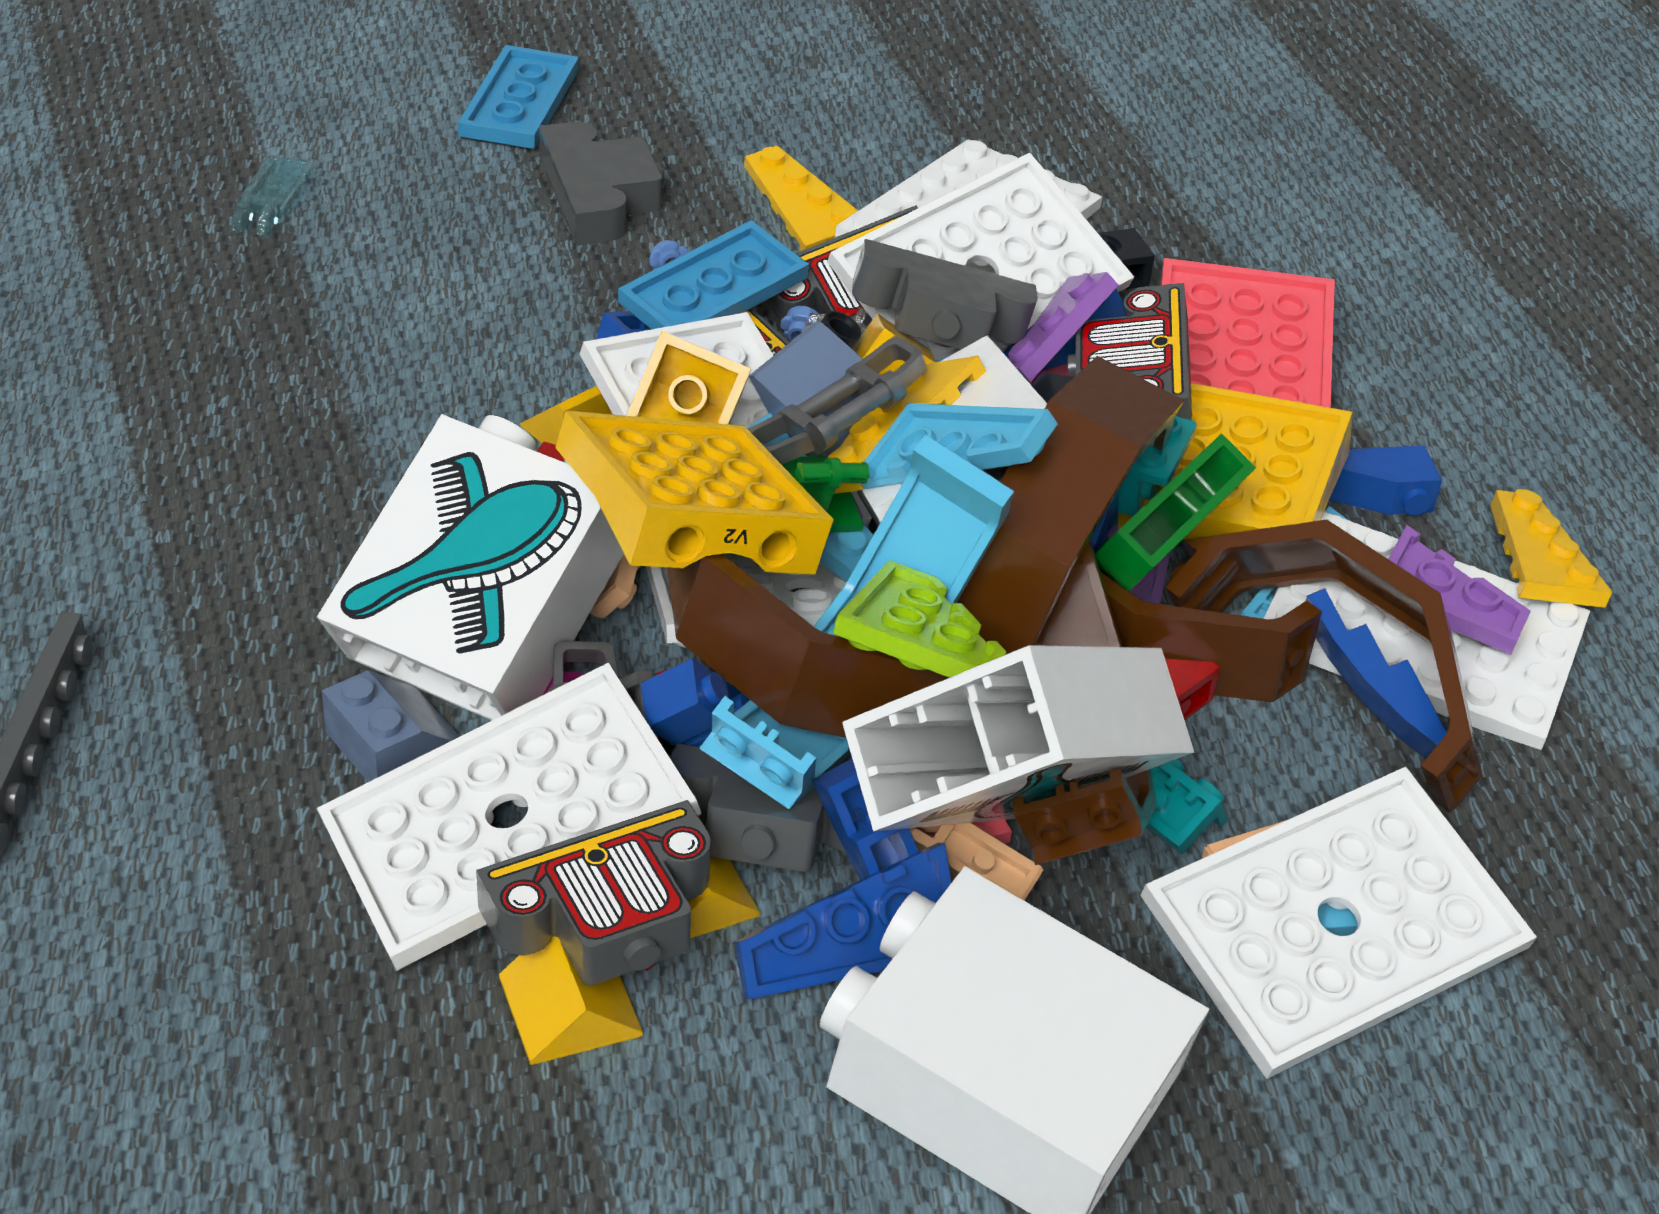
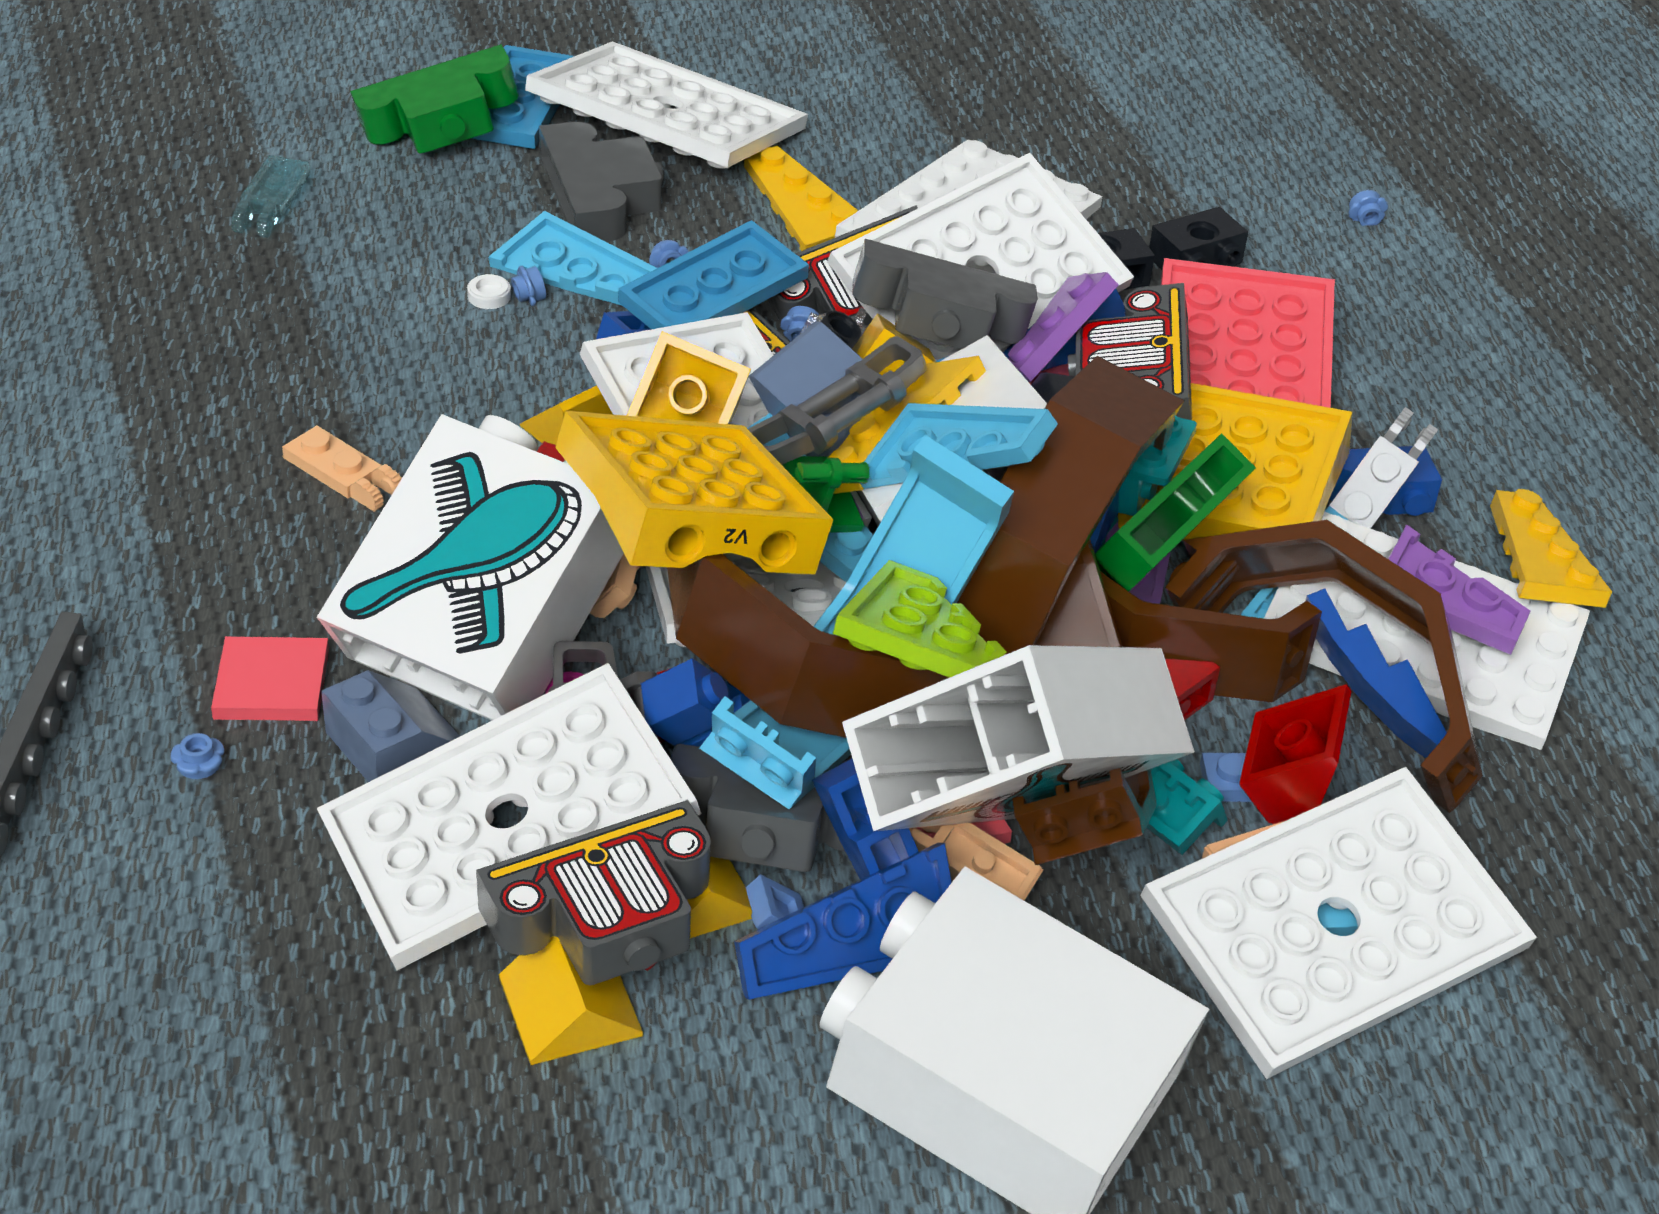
(197, 756): none -> medium blue plate
(270, 678): none -> coral tile
(341, 467): none -> light nougat hinge
(439, 101): none -> green brick
(489, 291): none -> white tile
(528, 285): none -> medium blue plate
(570, 258): none -> medium azure wing
(637, 95): none -> white plate
(771, 901): none -> medium blue plate
(1200, 237): none -> black brick
(1224, 773): none -> medium blue plate
(1294, 753): none -> red slope
(1367, 207): none -> medium blue plate
(1380, 474): none -> hinge

